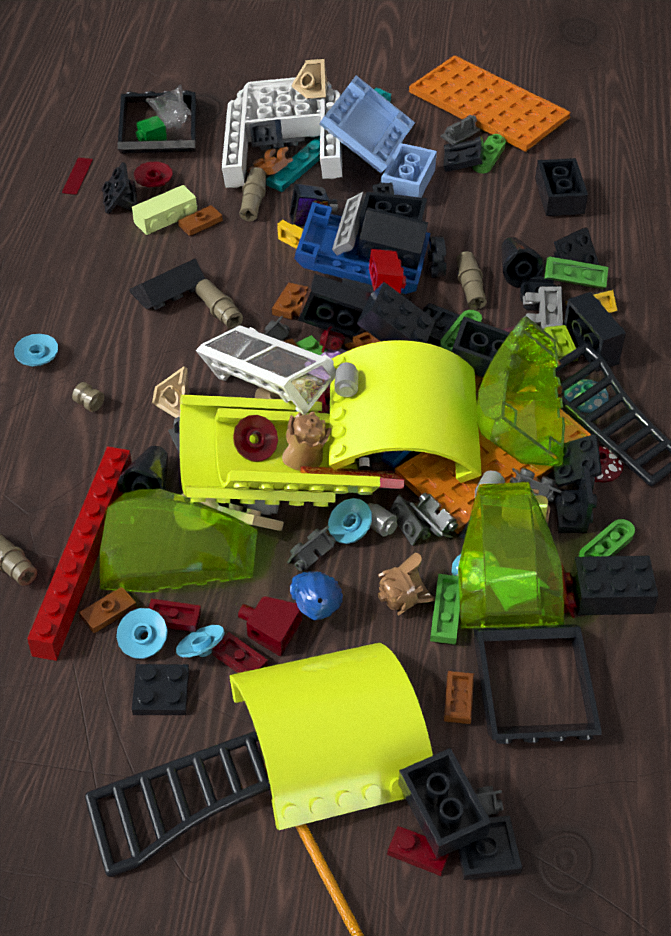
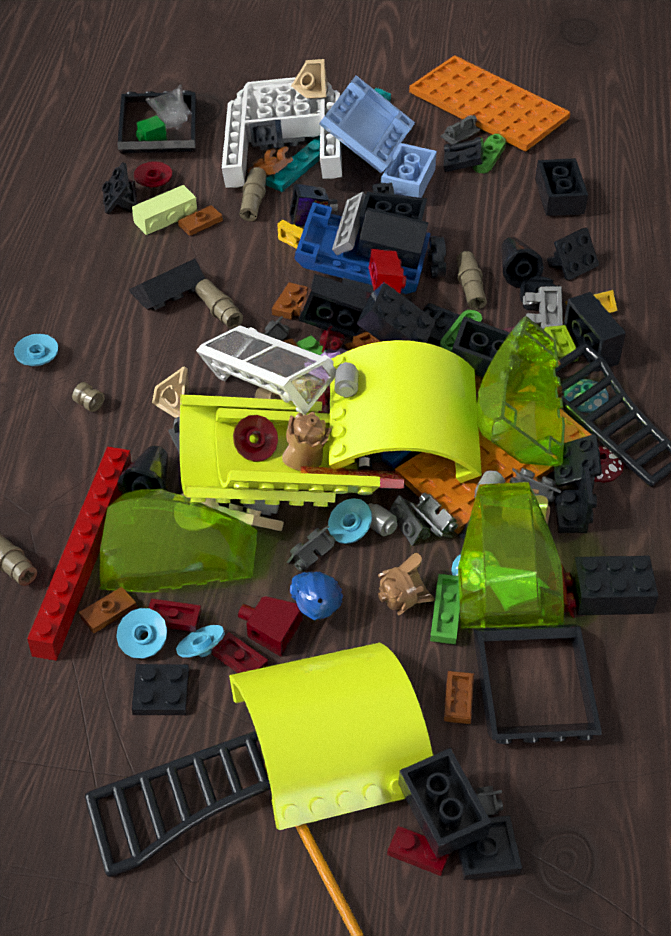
(77, 176): dark red sticker -> none
(576, 272): bright green plate -> none
(610, 538): bright green plate -> none

